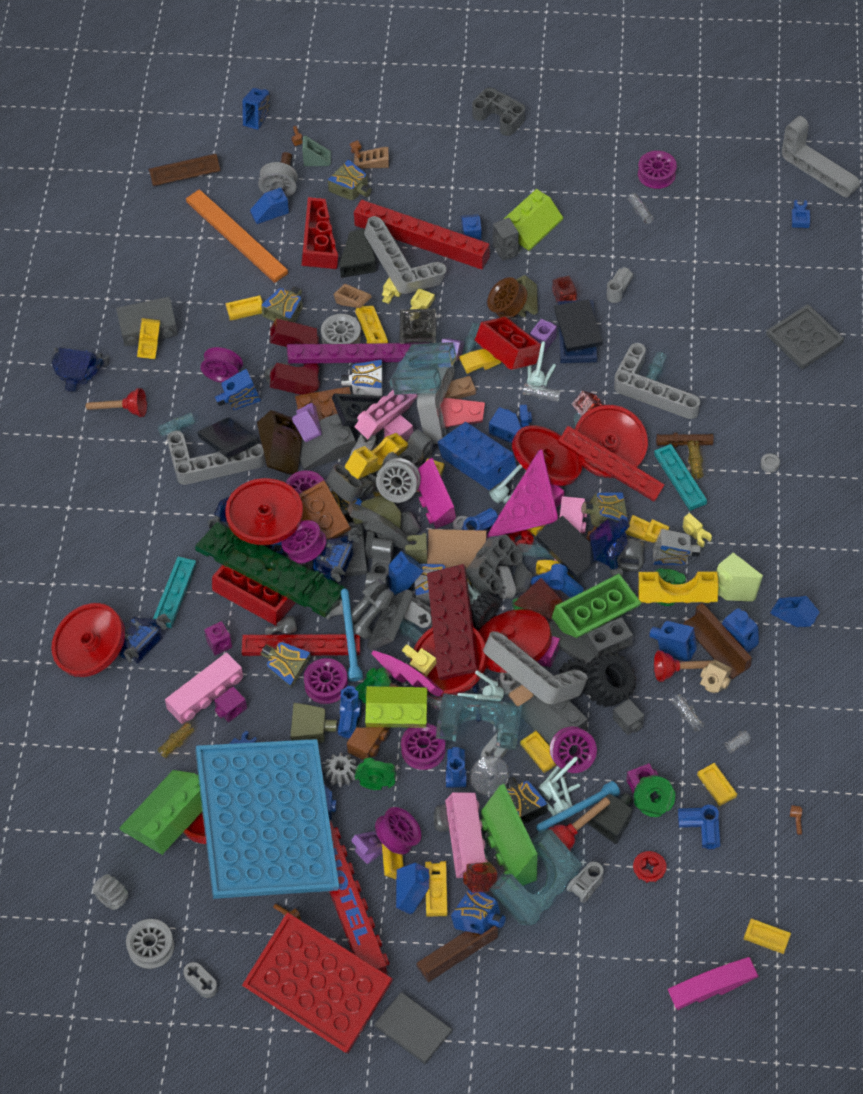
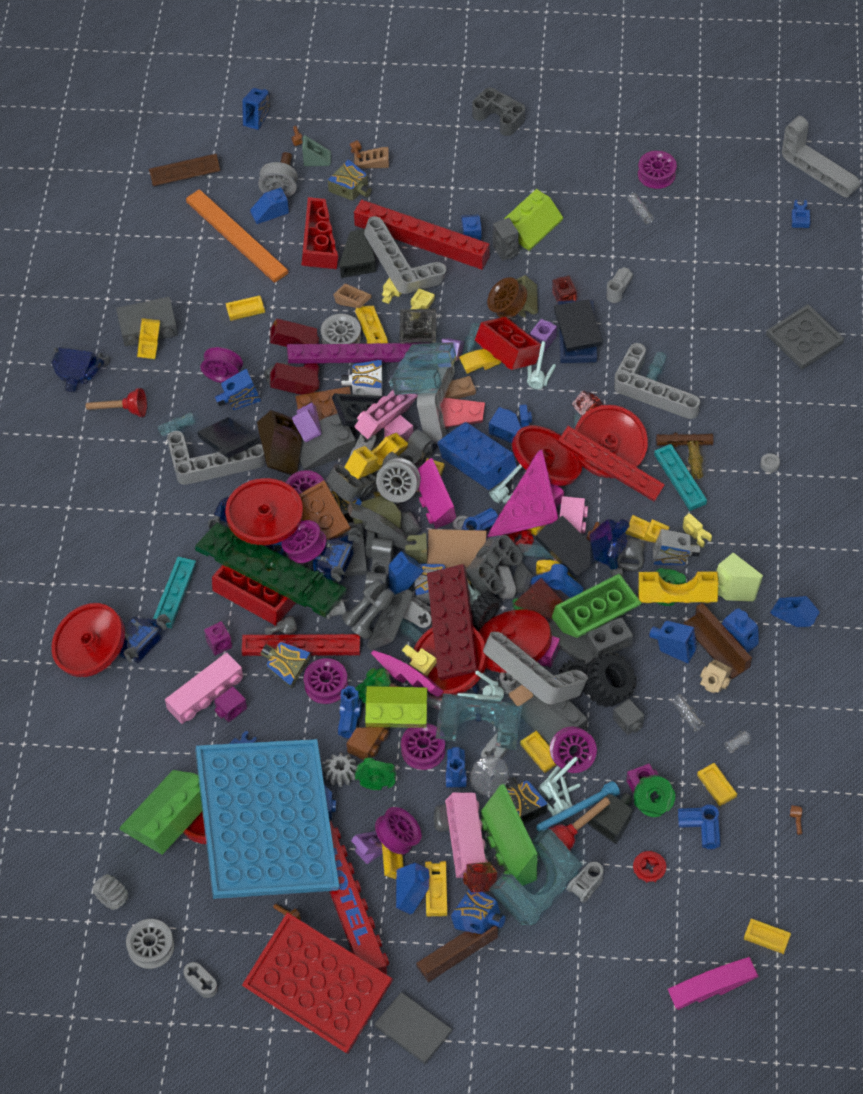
(175, 740): clear yellow pin -> none
(283, 305): torso -> none
(310, 723): olive torso -> none
(354, 672): dark azure piece -> none
(541, 392): clear pin -> none
(604, 507): torso -> none
(666, 666): red piece -> none

